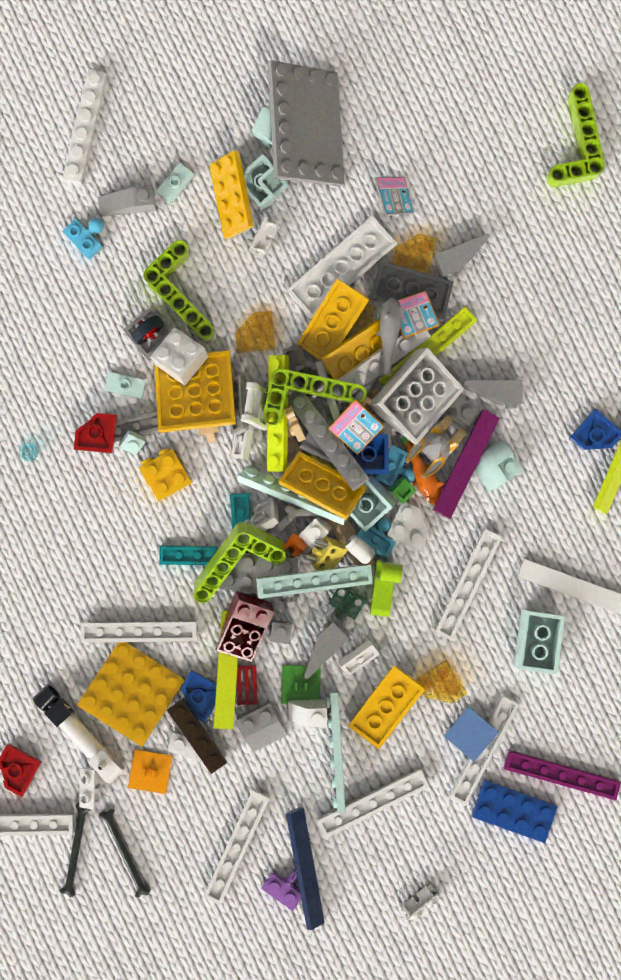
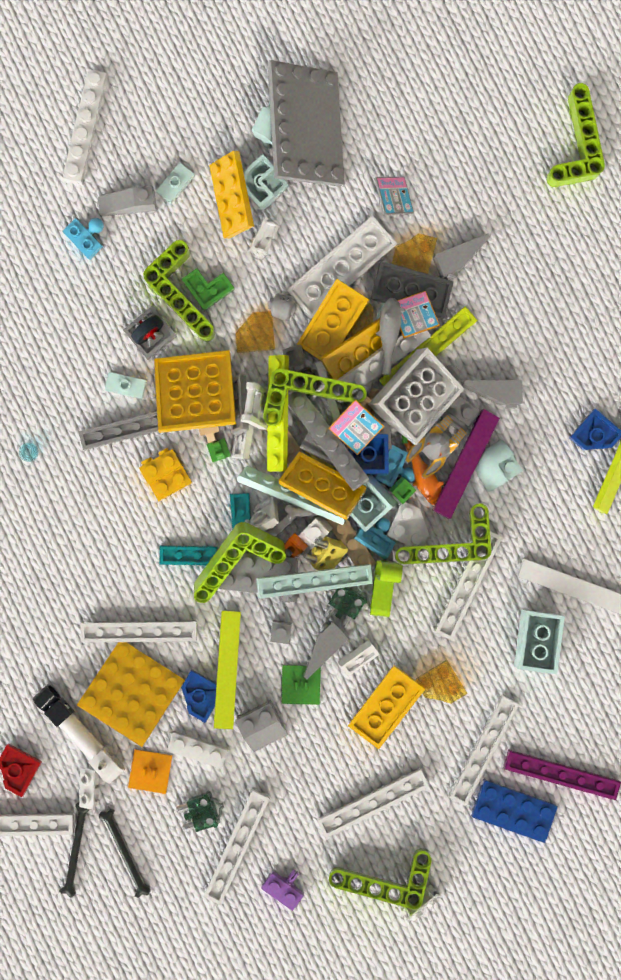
(97, 434): red plate -> none
(132, 442): light aqua plate -> none
(179, 356): white brick -> none
(197, 735): dark brown plate -> none
(207, 293): none -> bright green plate
(207, 809): none -> clear green piece
(218, 450): none -> bright green tile
(244, 626): slope -> none
(247, 701): red tile -> none
(282, 306): none -> light grey head
(295, 427): tan plate -> none
(305, 868): dark blue tile -> none
(308, 712): white slope -> none
(336, 760): light aqua plate -> none
(360, 549): white piece -> none
(386, 886): none -> lime beam
(452, 556): none -> lime beam
(471, 734): medium blue tile -> none

